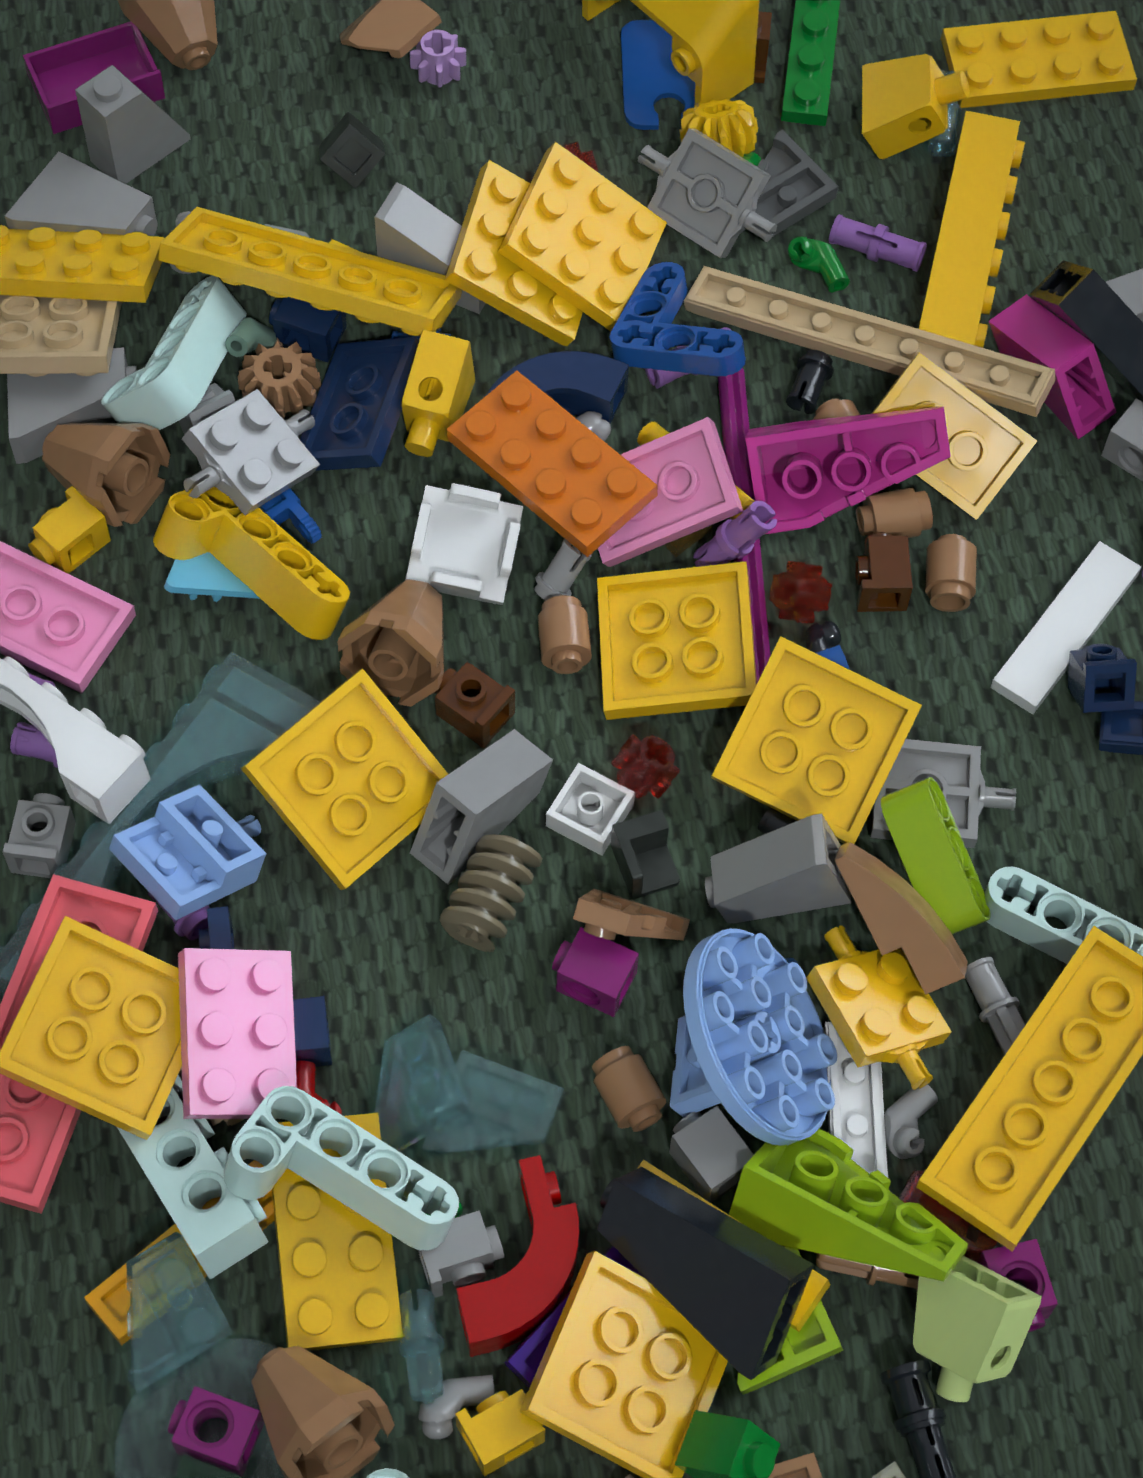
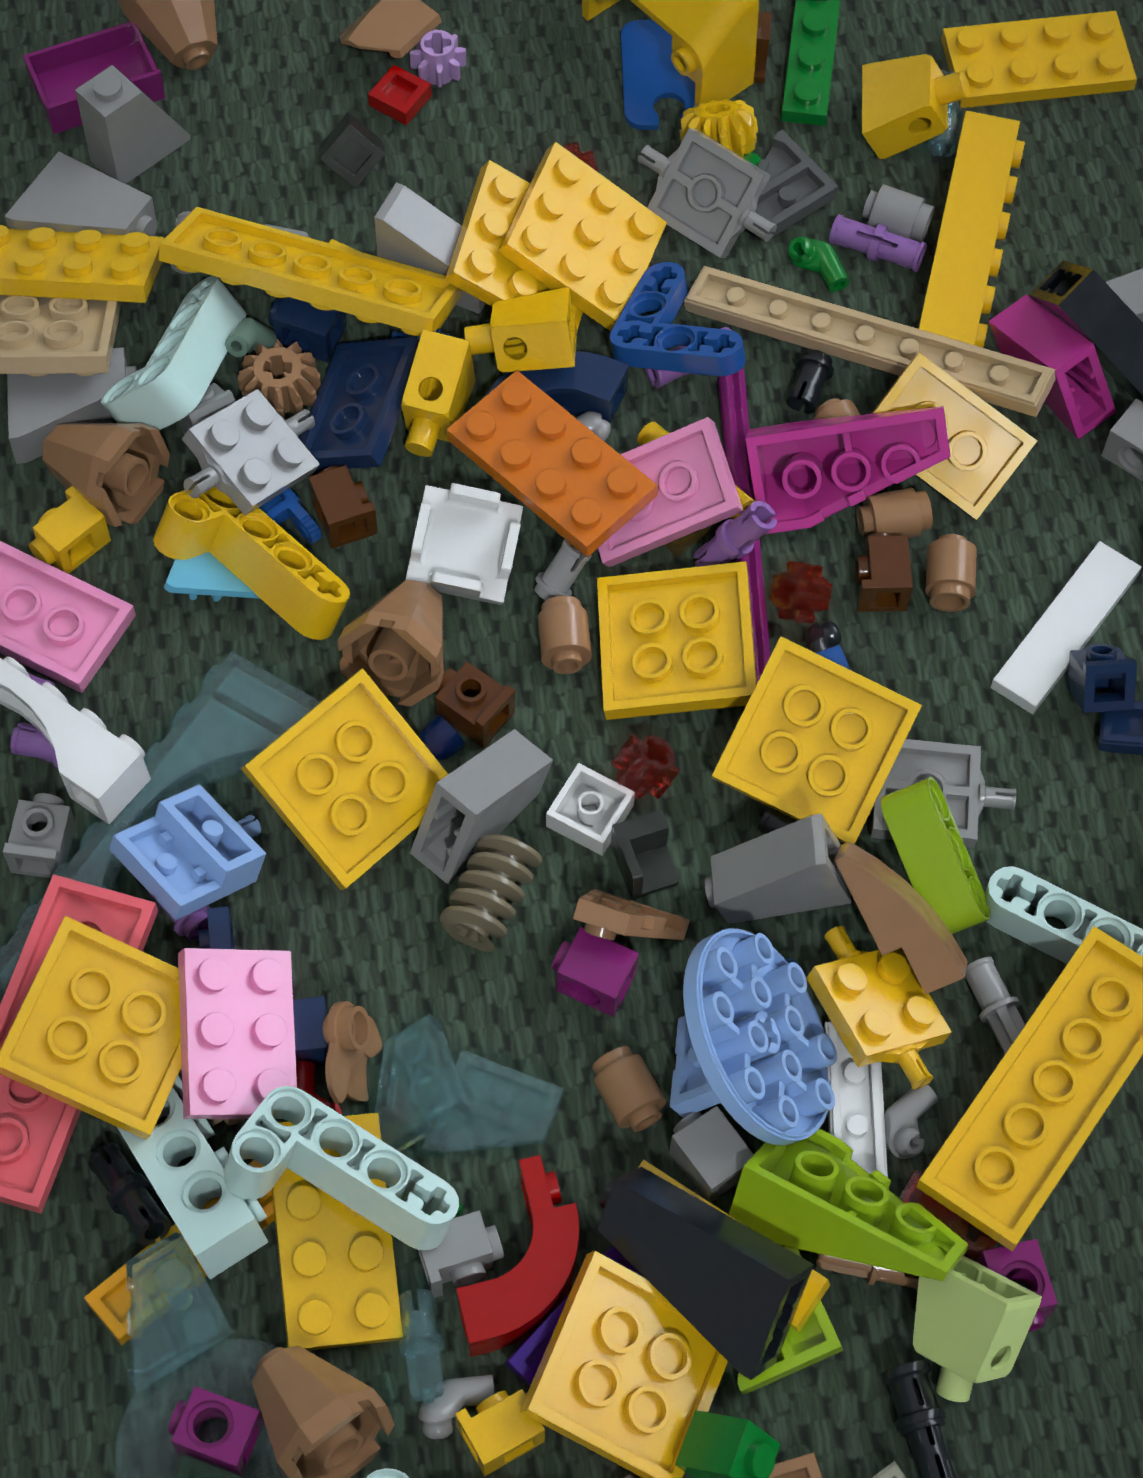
(129, 1194): none -> black pin
(342, 506): none -> reddish brown brick
(351, 1041): none -> medium nougat plate
(400, 94): none -> red plate
(441, 738): none -> clear blue hinge
(529, 332): none -> yellow torso
(900, 211): none -> light grey brick

